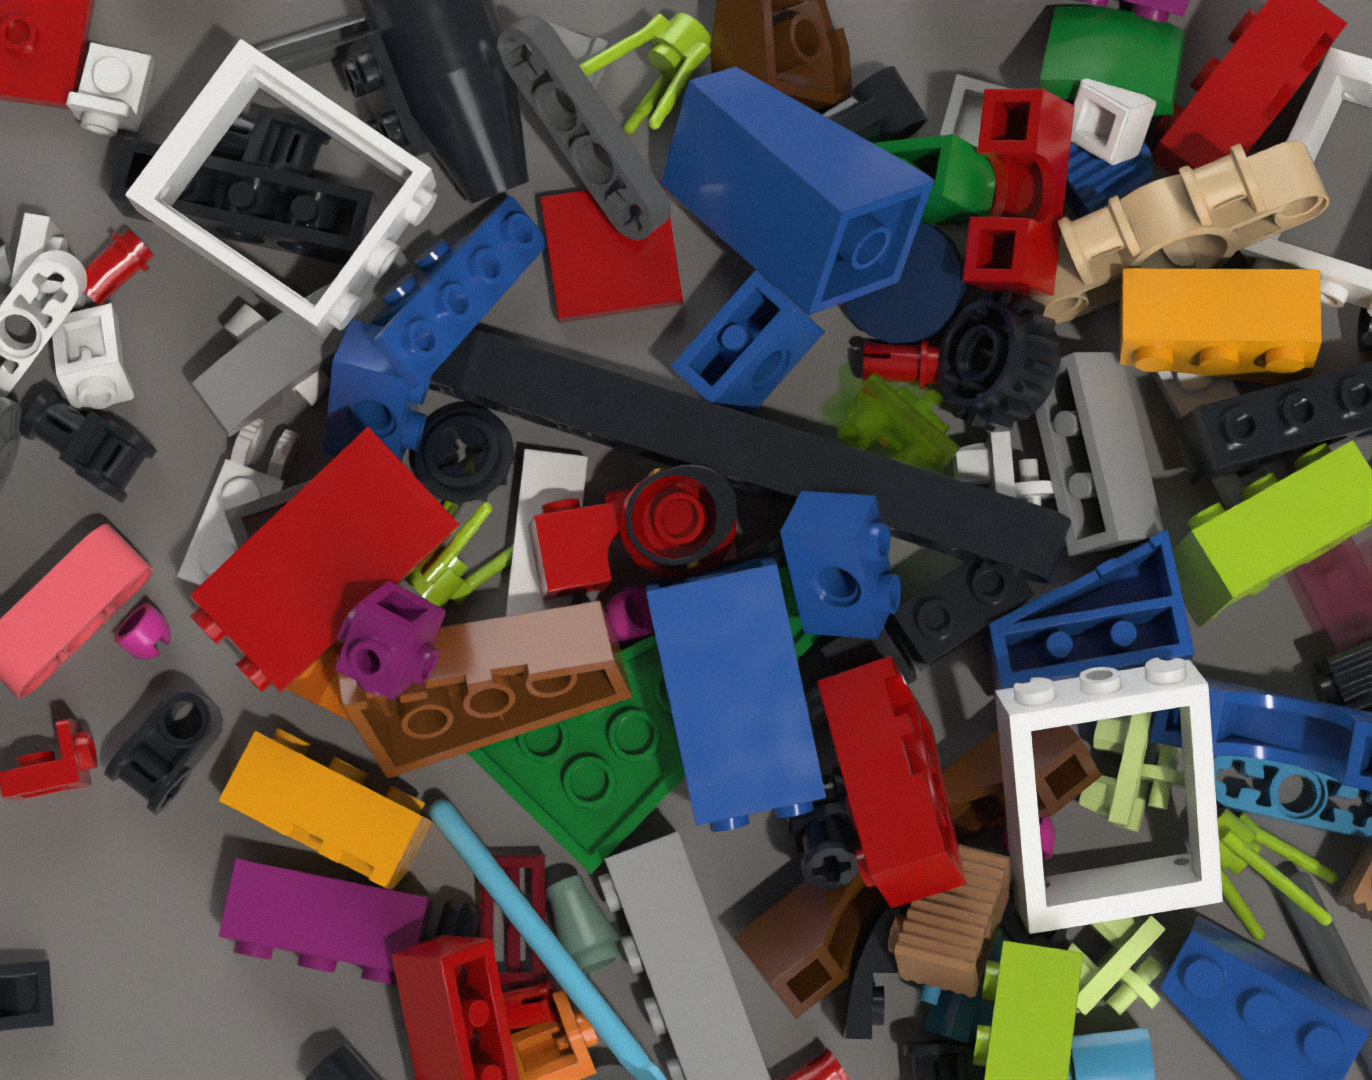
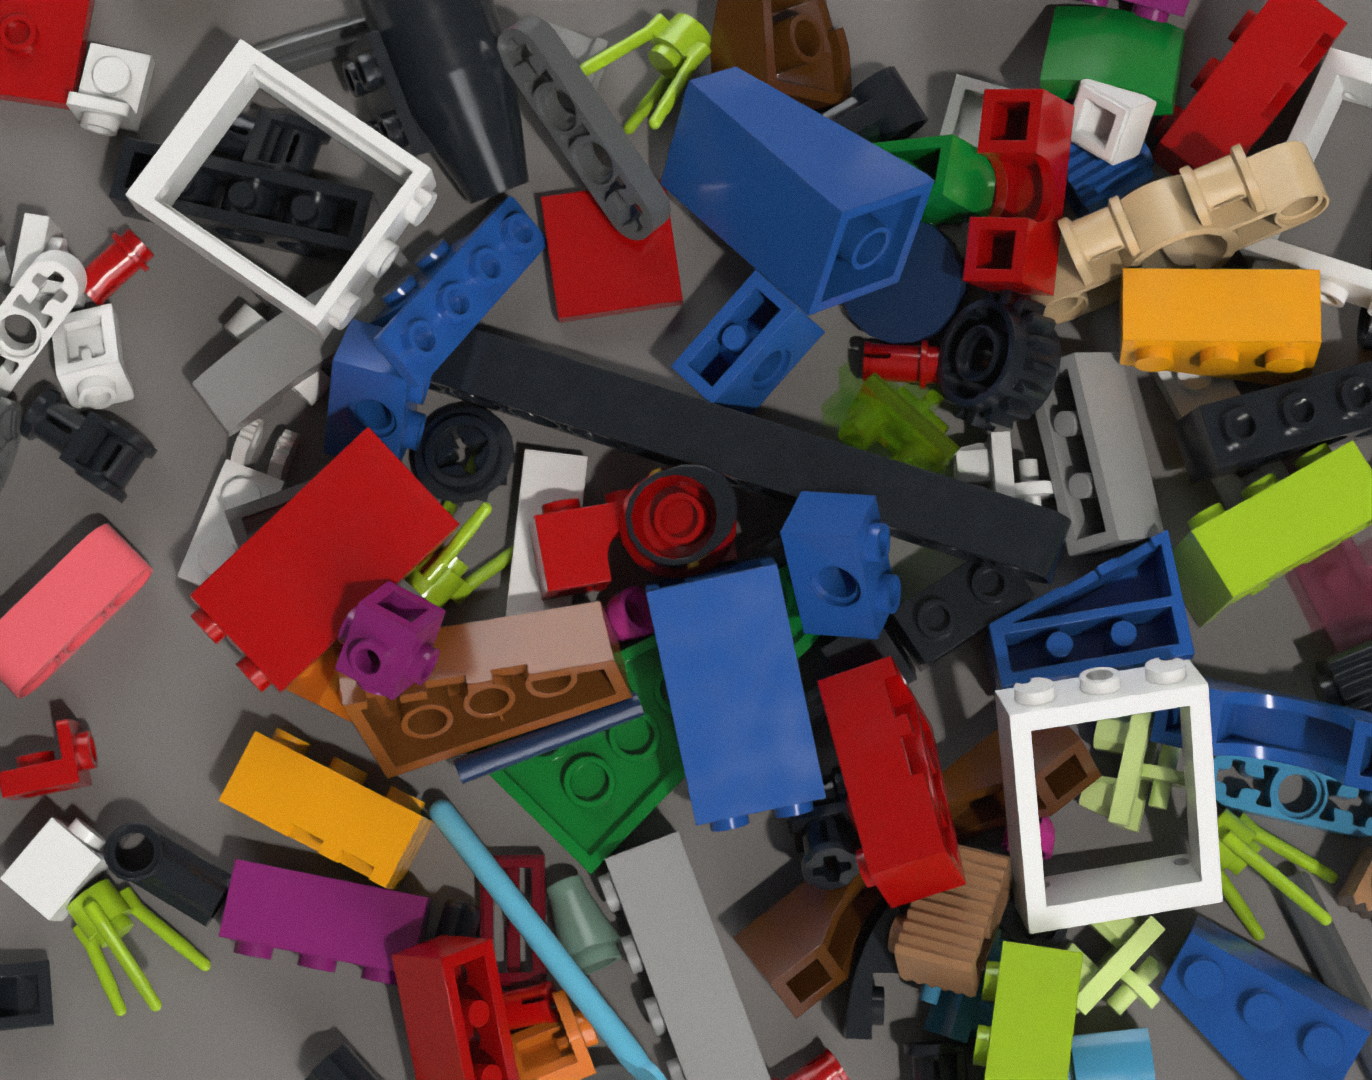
(57, 867): none -> white brick
(104, 920): none -> lime plant
(142, 631): dark pink hinge -> none
(163, 750): black piece -> none
(174, 873): none -> black piece
(546, 739): none -> dark blue bar

